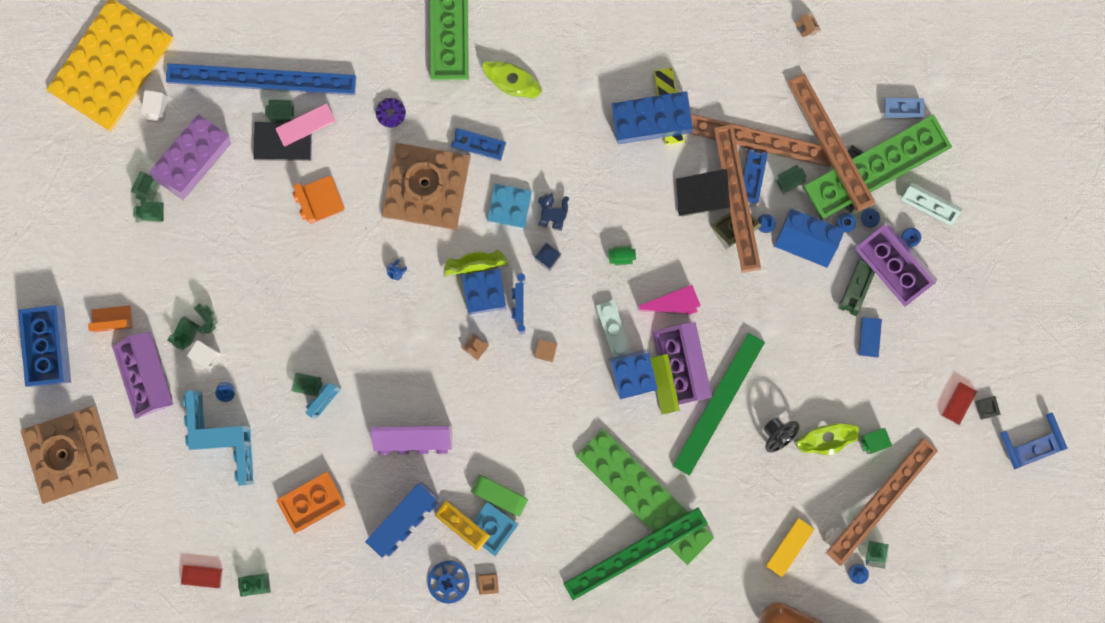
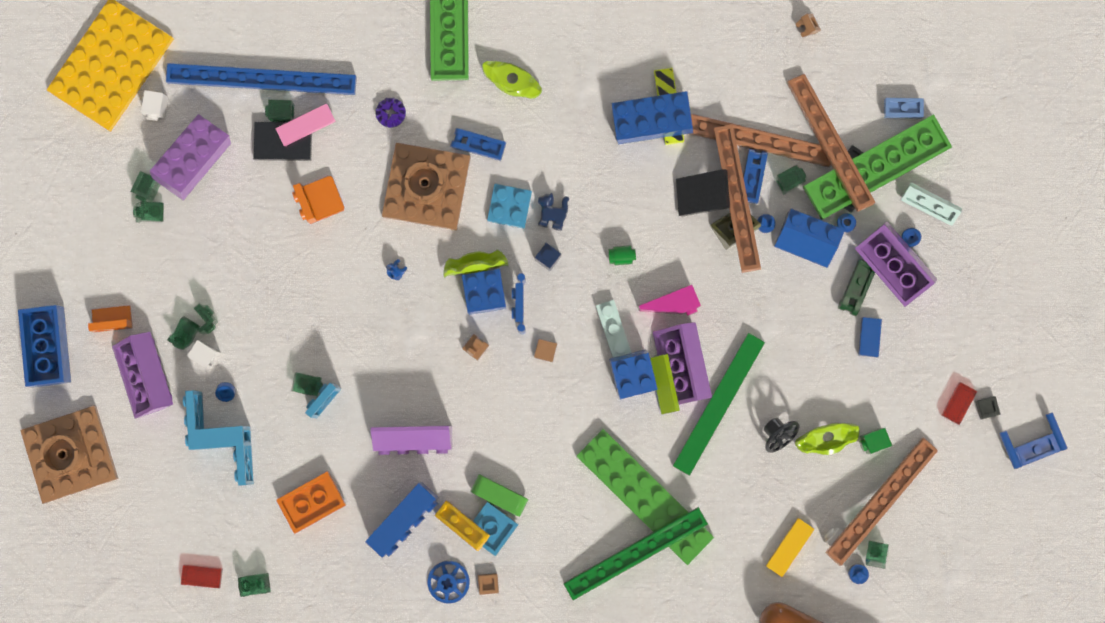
(870, 217): blue tile -> none

